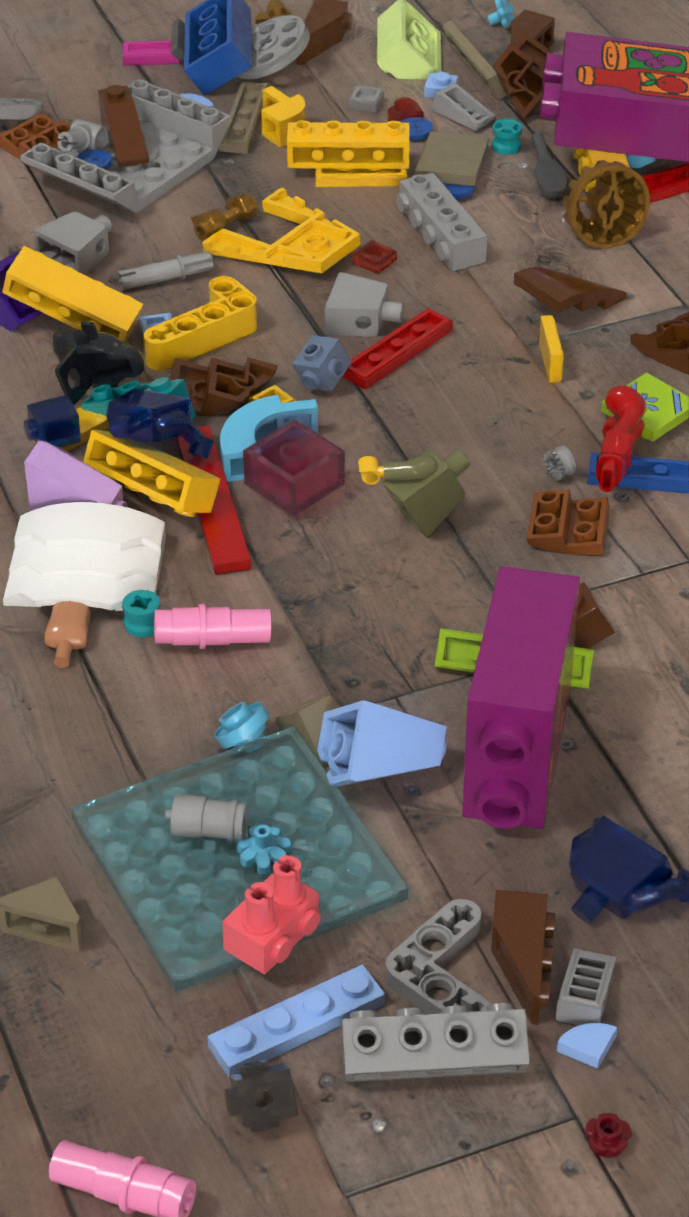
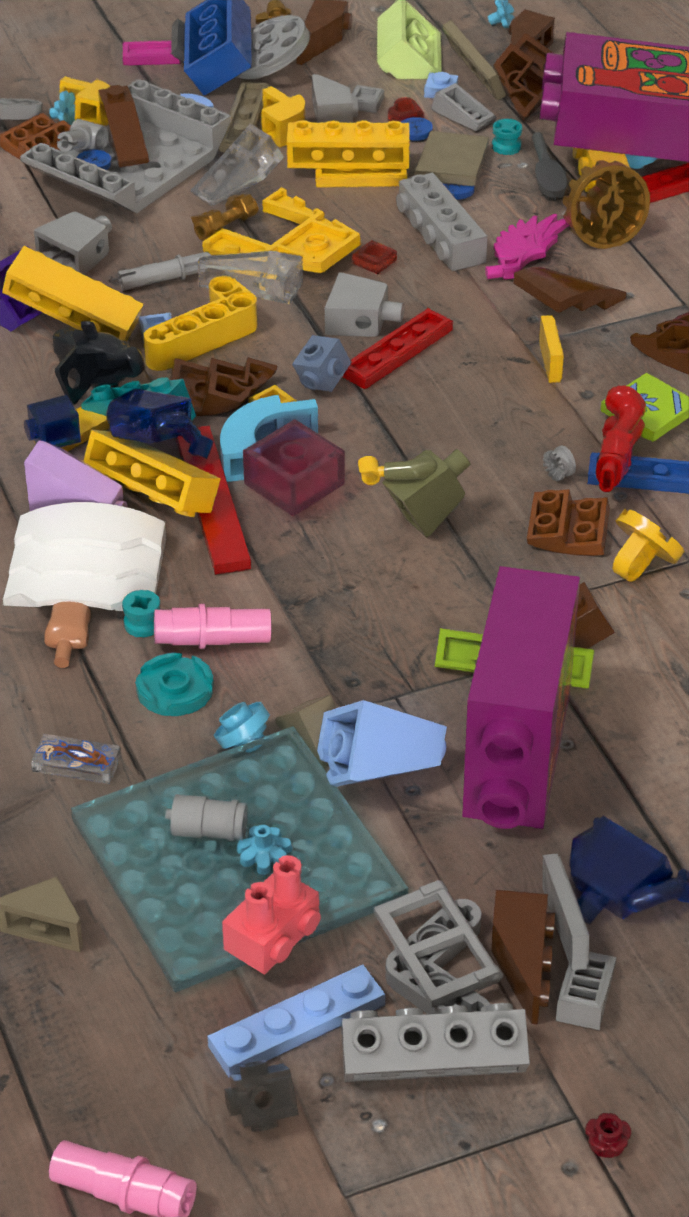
(64, 108): none -> medium azure plant
(76, 758): none -> clear tile
(86, 96): none -> yellow brick
(174, 684): none -> teal tile
(239, 167): none -> clear slope
(265, 273): none -> clear slope
(332, 101): none -> light grey slope
(480, 979): none -> light grey window
(524, 245): none -> dark pink animal
(568, 916): none -> light grey tile
(588, 1042): light blue tile -> none
(642, 546): none -> yellow tile

